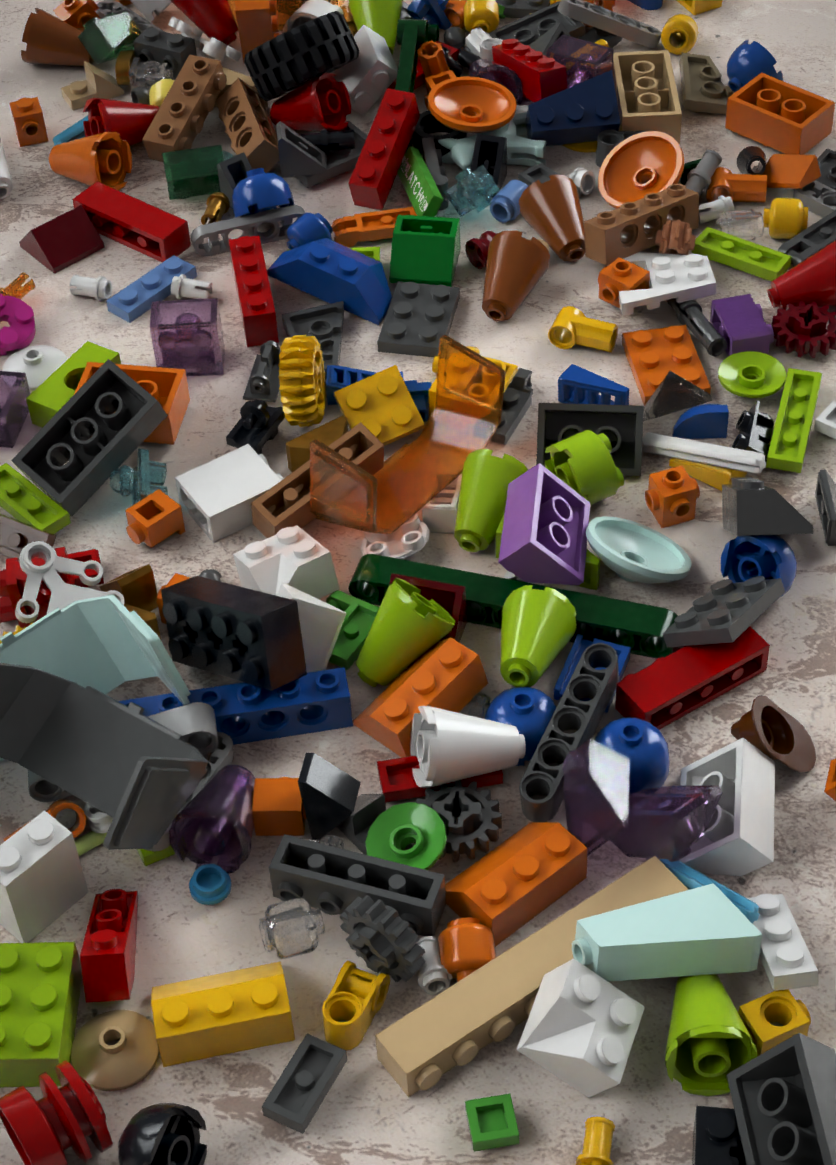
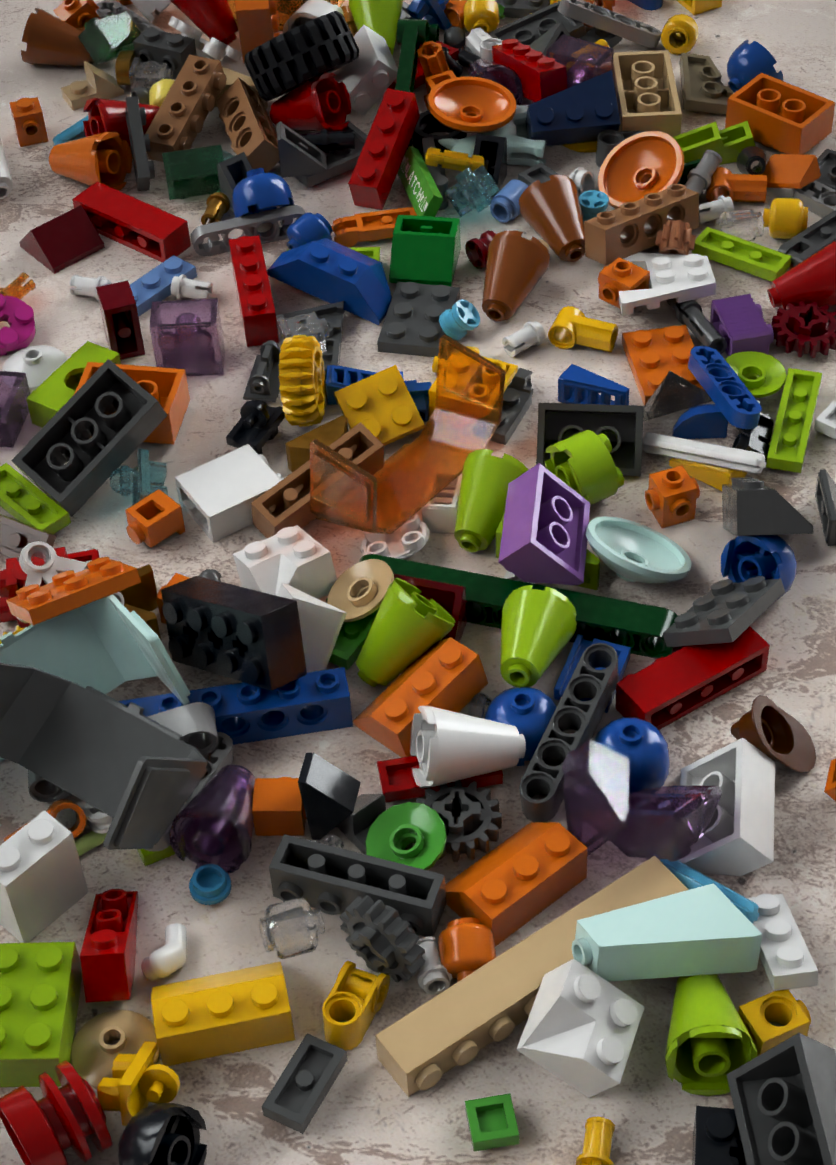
(72, 590): none -> orange plate
(121, 319): none -> dark red brick
(137, 1083): none -> yellow hips
(139, 143): none -> dark grey plate
(168, 957): none -> white arm
(303, 324): none -> clear brick
(361, 588): none -> tan dish
(452, 159): none -> yellow axle
(459, 319): none -> medium azure wheel
(530, 335): none -> white pin
(592, 203): none -> medium azure wheel
(724, 387): none -> blue beam
(725, 142): none -> lime slope

